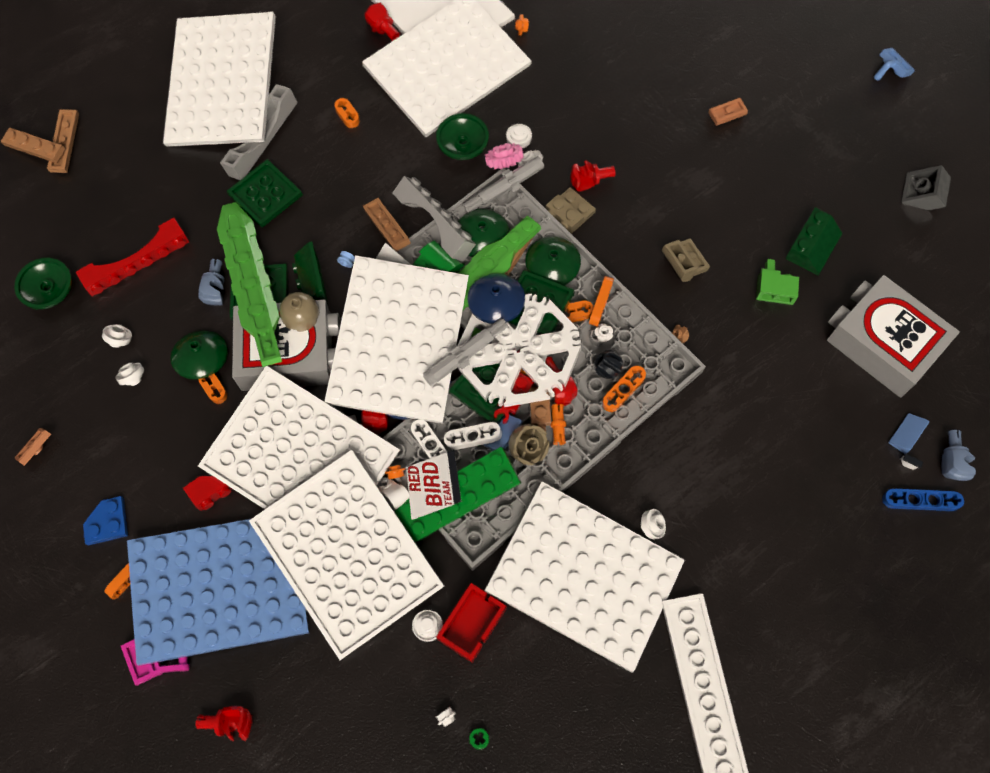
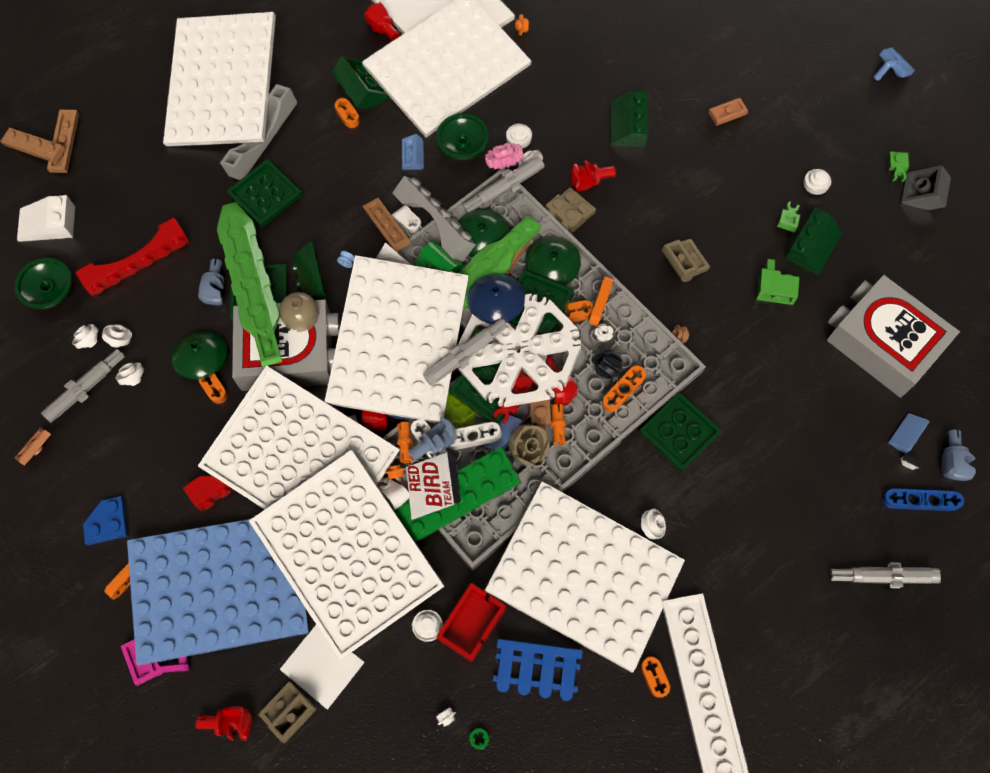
(47, 219): none -> white slope
(77, 390): none -> light grey piece
(85, 336): none -> white plate
(287, 712): none -> dark tan brick
(318, 668): none -> white sticker
(358, 83): none -> dark green slope
(404, 442): none -> orange pin
(407, 220): none -> white piece
(412, 153): none -> medium blue slope
(437, 439): none -> sand blue piece
(458, 413): none -> clear neon green piece
(547, 670): none -> blue fence
(629, 119): none -> dark green slope
(650, 679): none -> orange beam
(680, 432): none -> dark green plate
(788, 218): none -> bright green plate
(817, 181): none -> white plate
(892, 574): none -> light grey piece
(899, 164): none -> bright green plate

